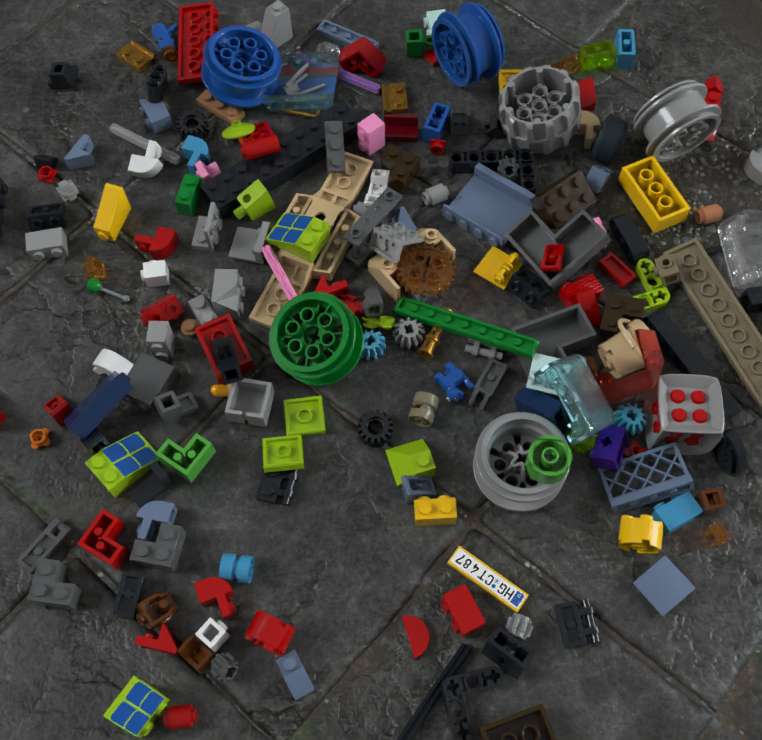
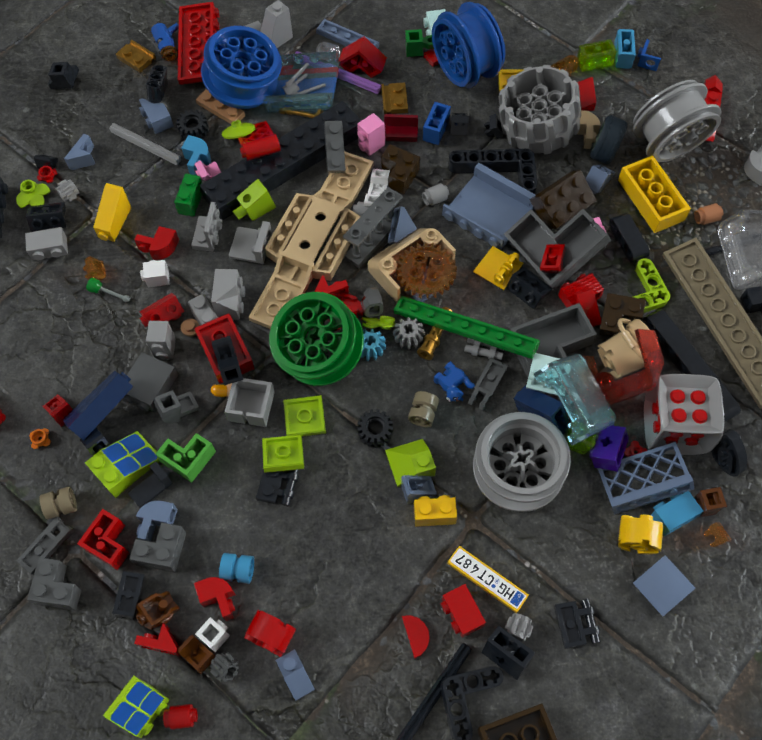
(31, 194): none -> lime plate
(61, 502): none -> dark tan wheel
(110, 361): white brick -> none
(147, 165): white brick -> none
(279, 272): bright pink axle -> none
(300, 235): lime slope -> none
(389, 240): light grey bracket -> none
(437, 146): red plate -> none
(508, 162): dark grey gear -> none
(559, 459): bright green brick -> none
(617, 270): red tile -> none
(633, 413): medium azure gear -> none
(644, 57): none -> blue bracket
(667, 269): dark tan brick -> none

